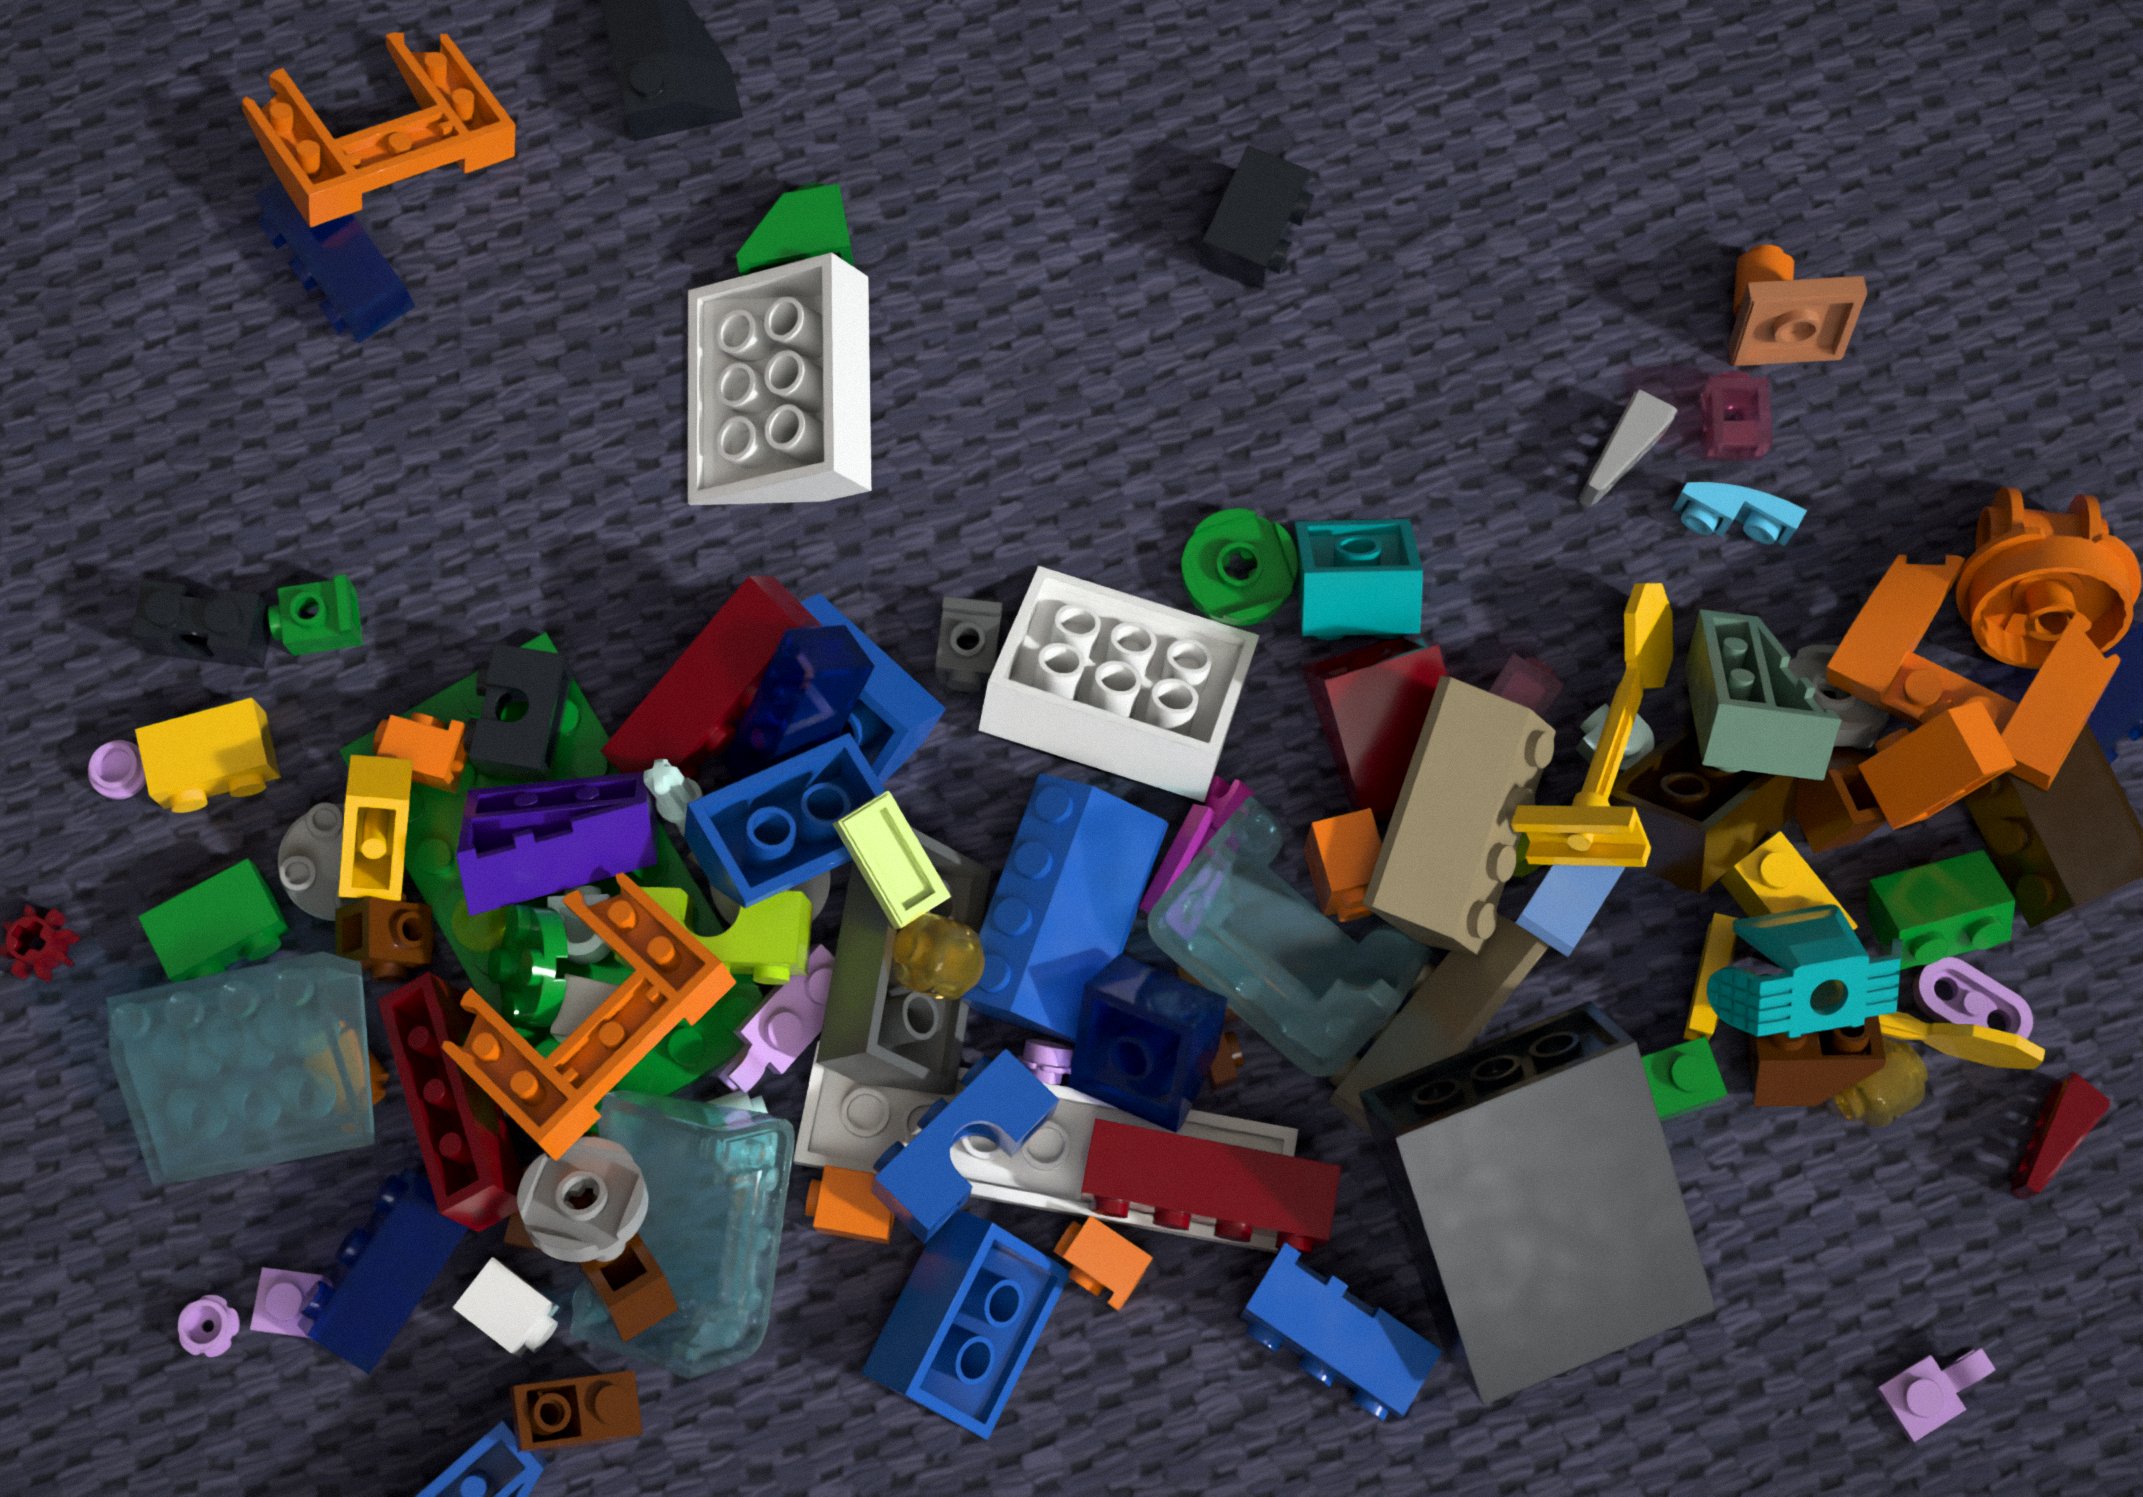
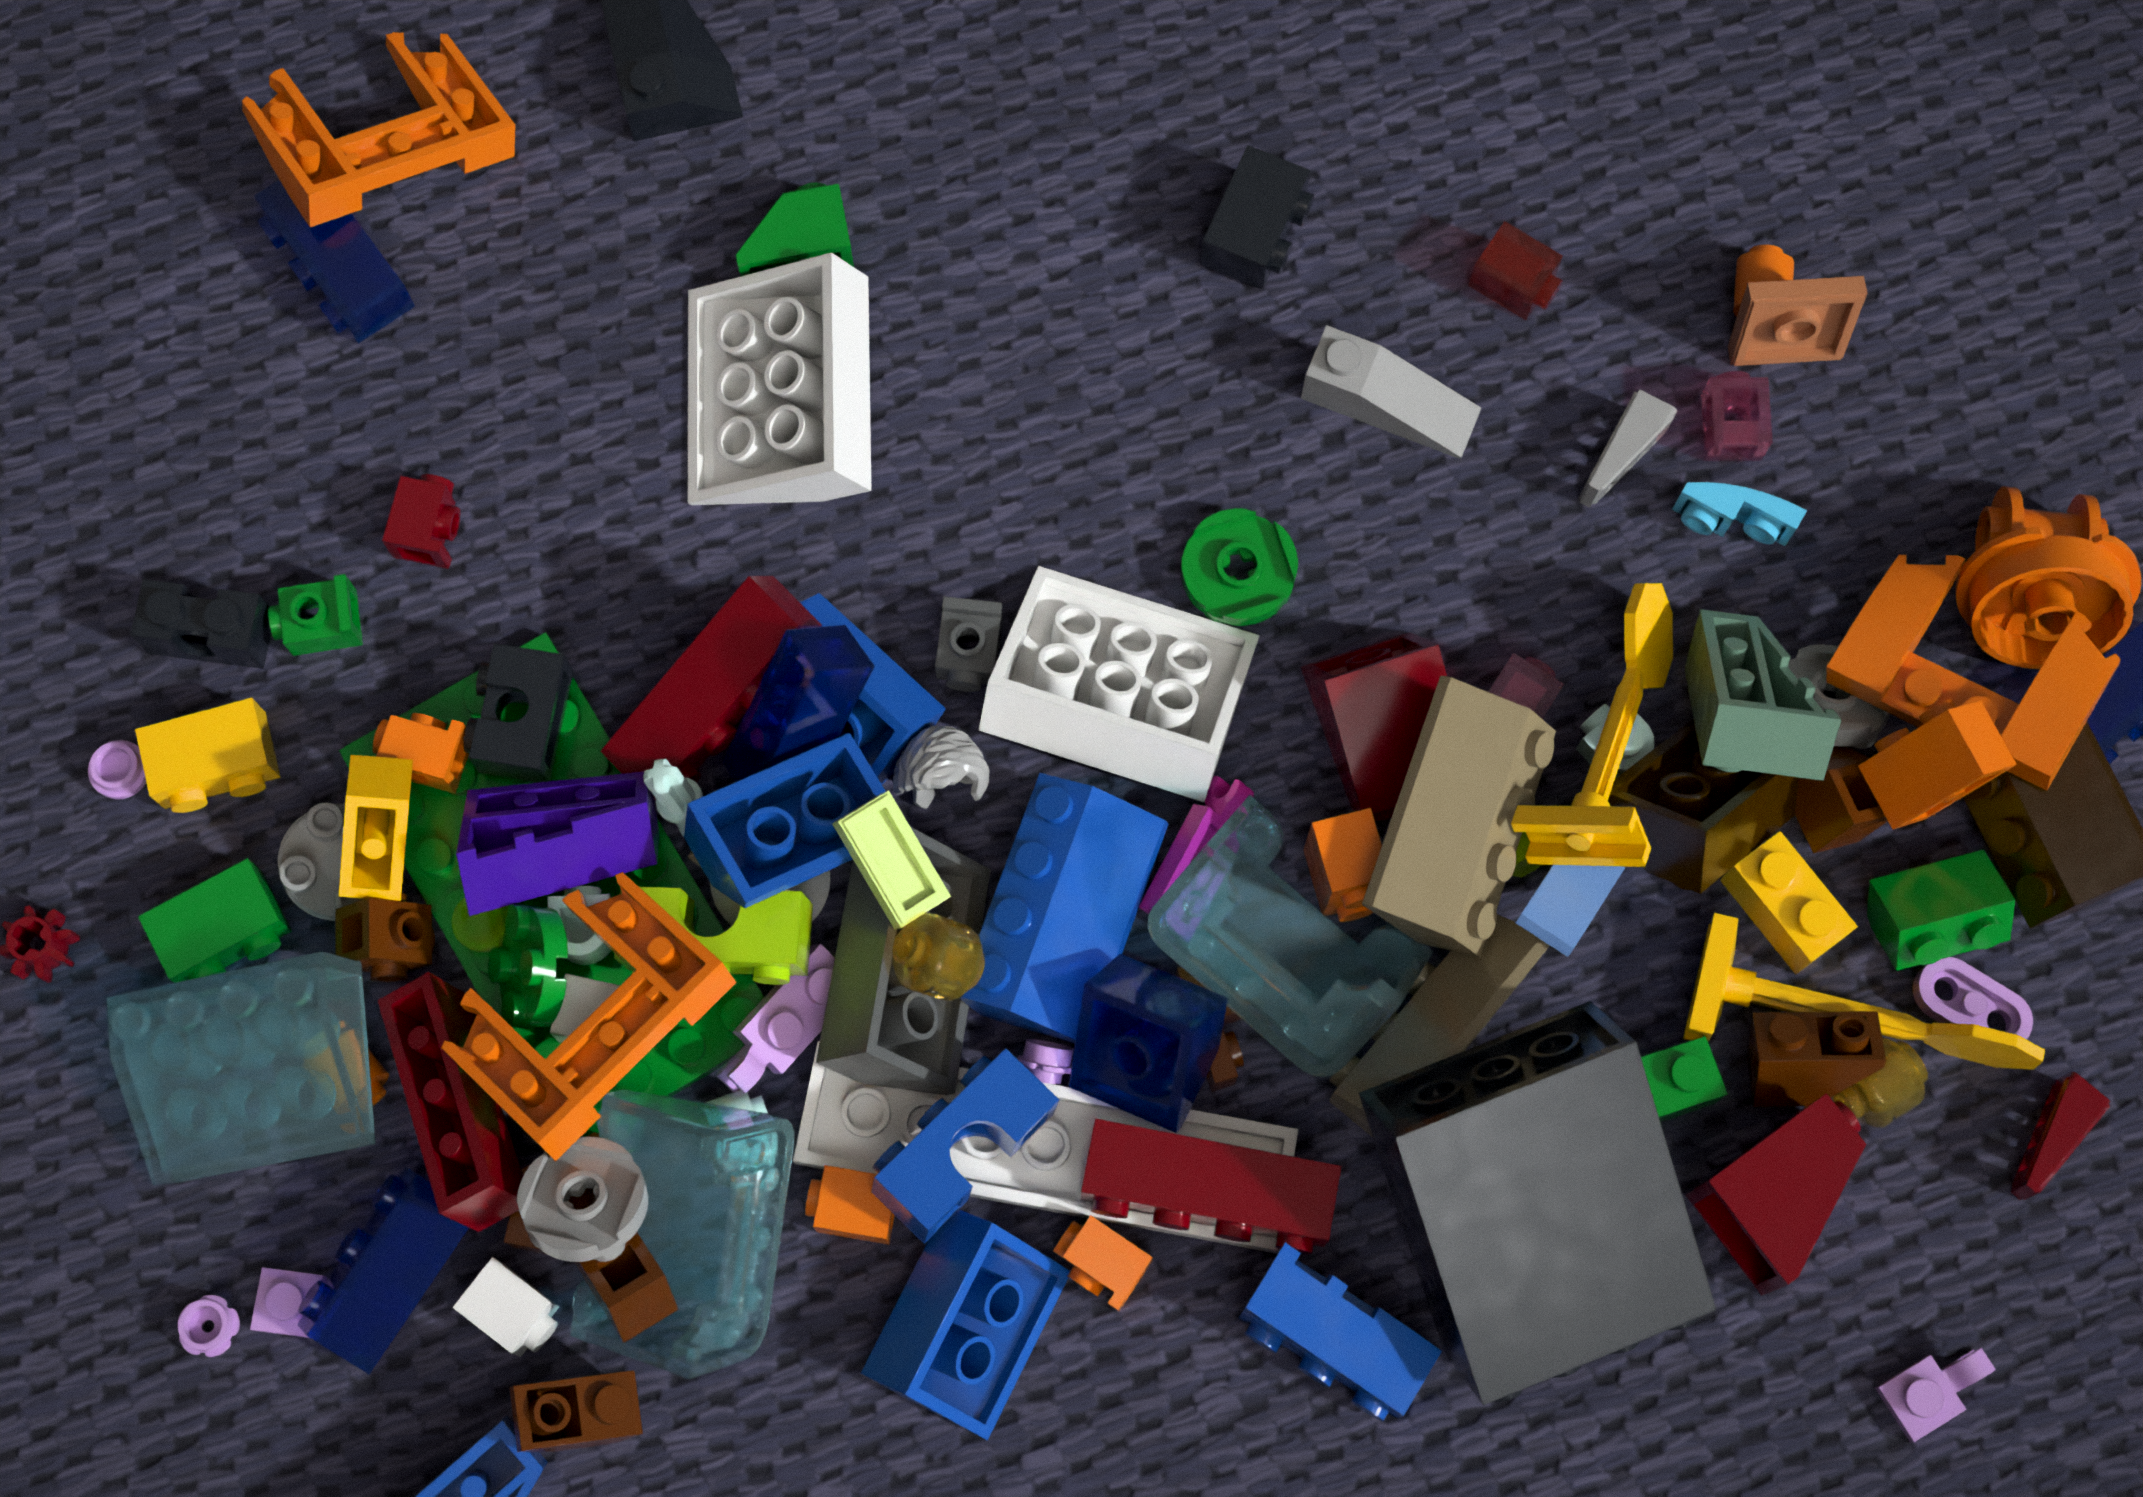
(422, 520): none -> dark red brick
(939, 759): none -> light grey hair
(1358, 578): teal slope -> none
(1387, 393): none -> light grey slope
(1517, 272): none -> clear red brick
(1781, 1192): none -> dark red slope
(1826, 979): teal piece -> none

